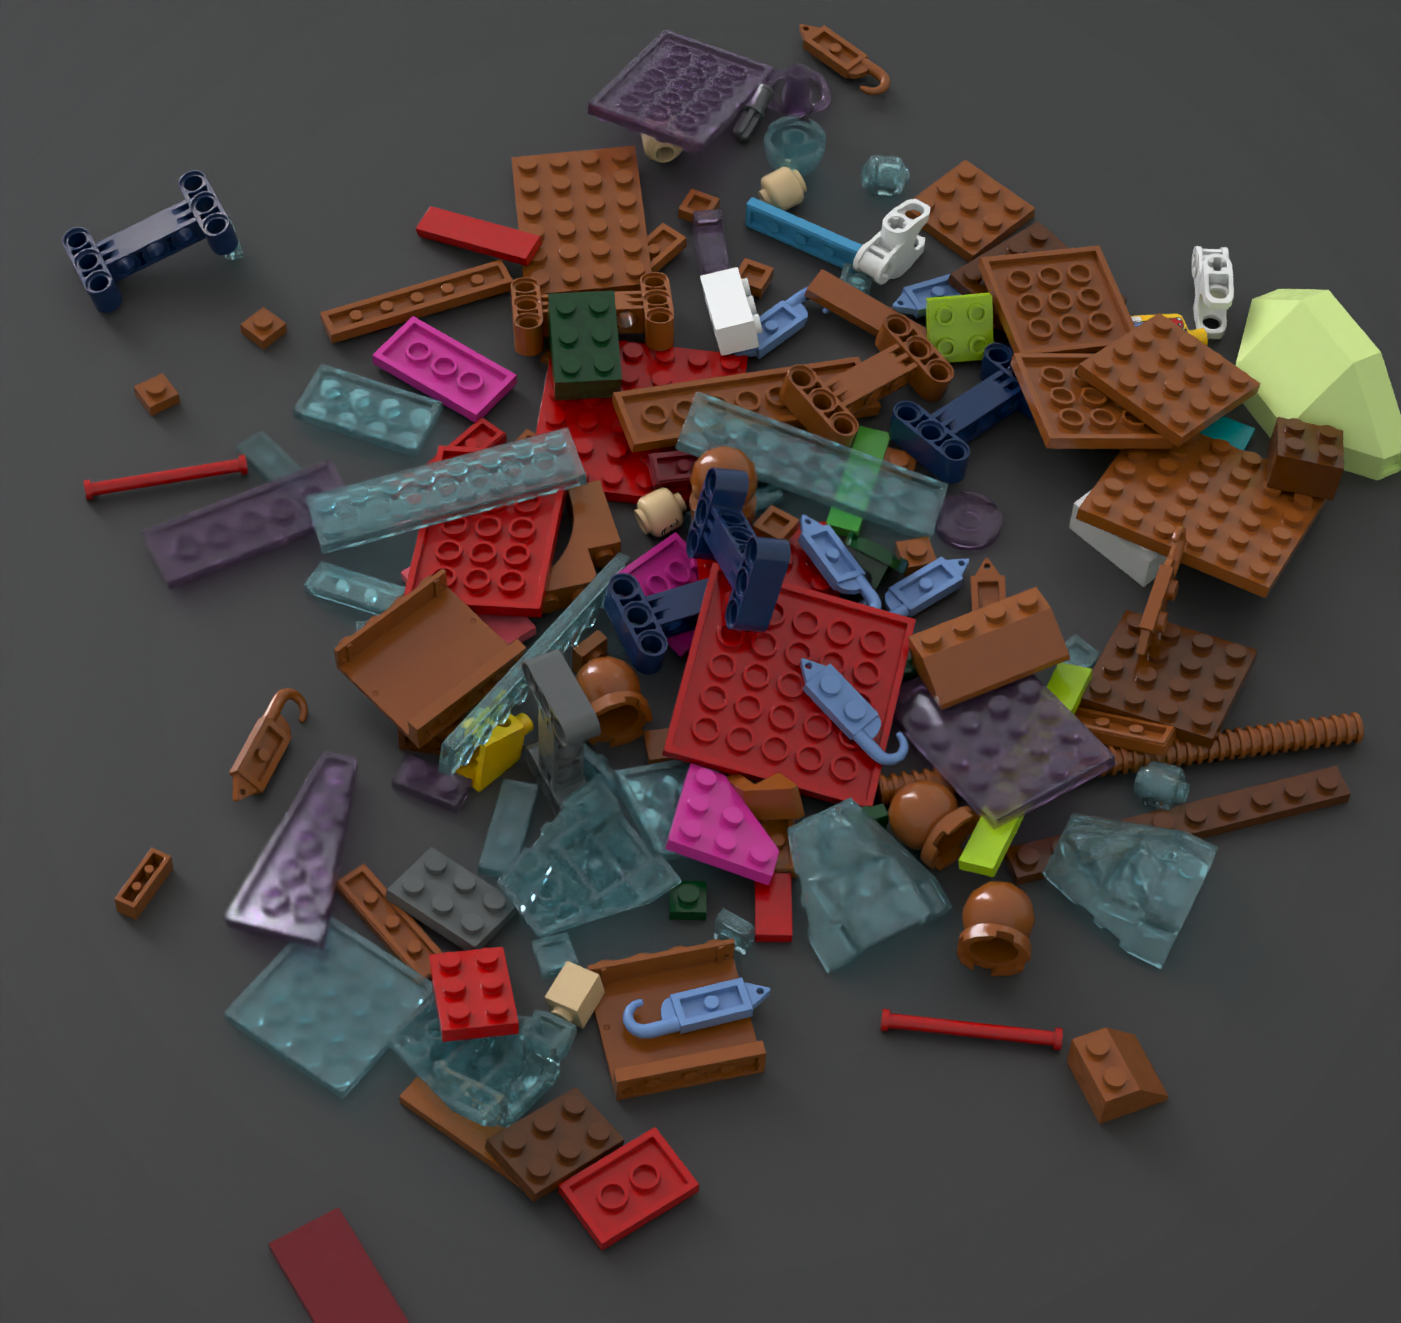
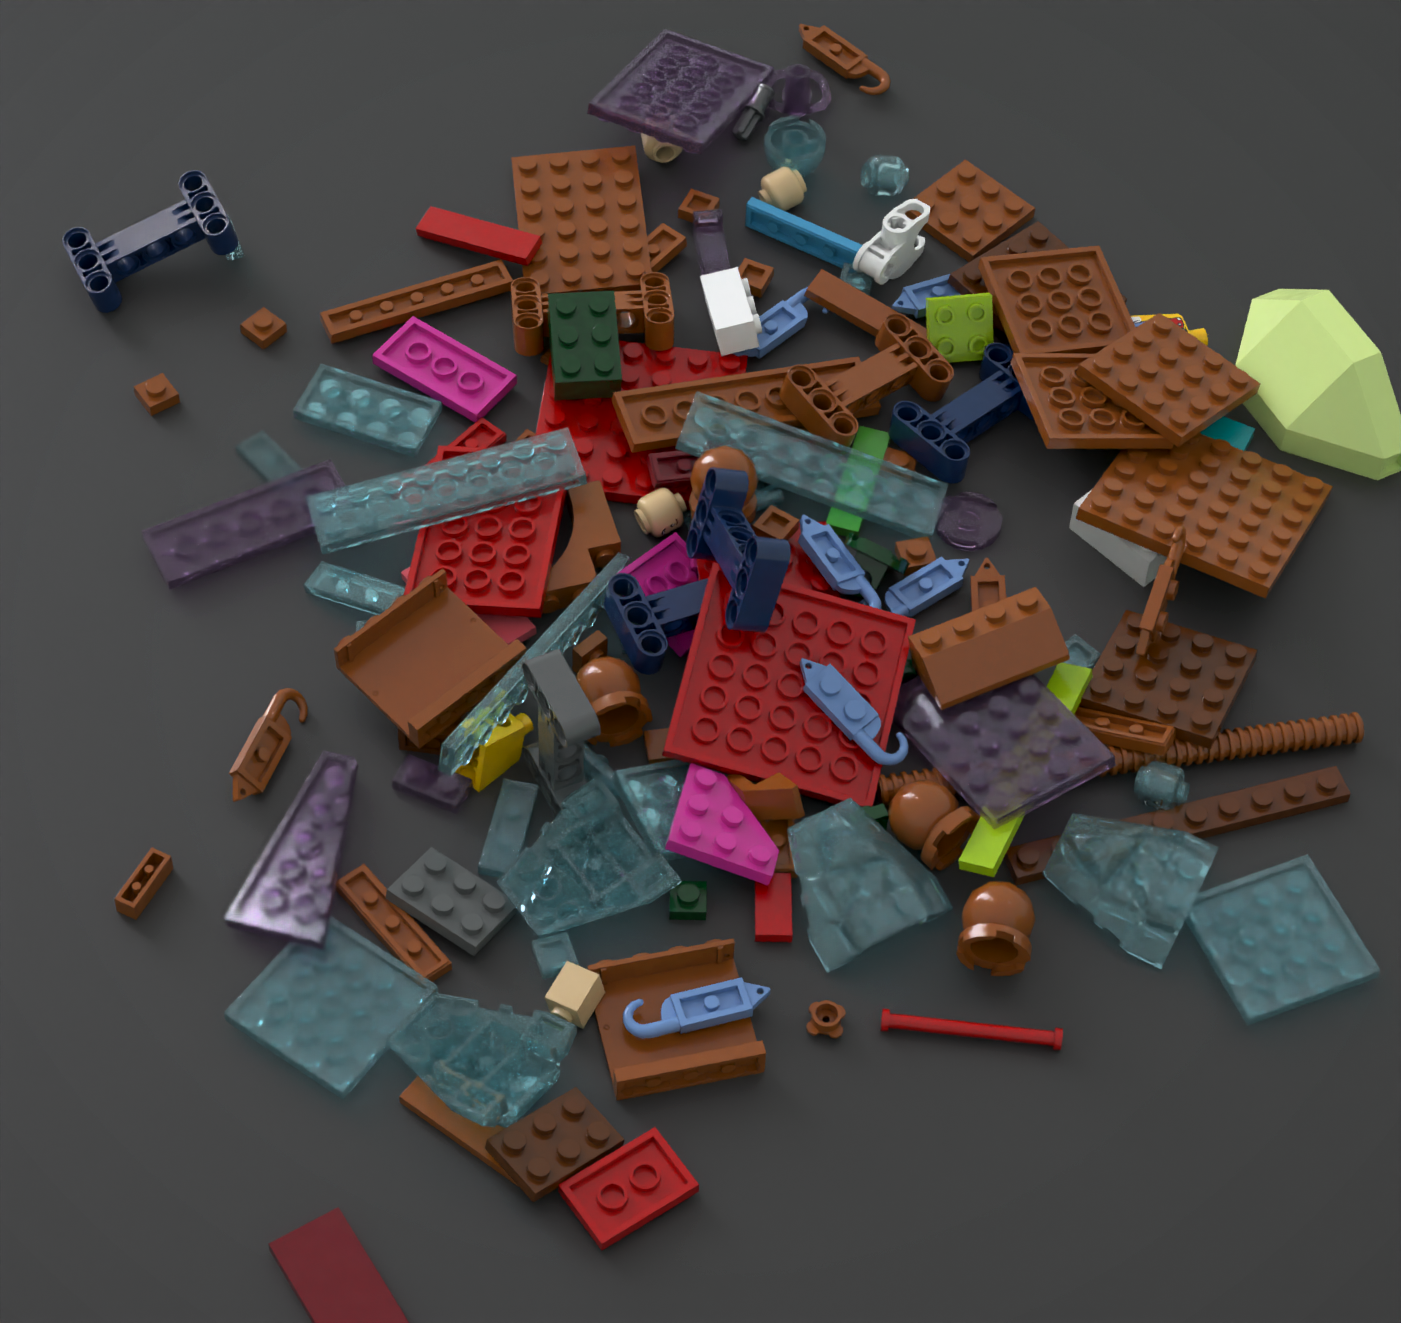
(165, 477): red bar -> none
(473, 994): red plate -> none
(732, 926): clear light blue plate -> none
(828, 1010): none -> dark orange plate
(1114, 1073): dark orange slope -> none
(1213, 288): white piece -> none
(1279, 939): none -> clear light blue plate
(1305, 458): reddish brown brick -> none

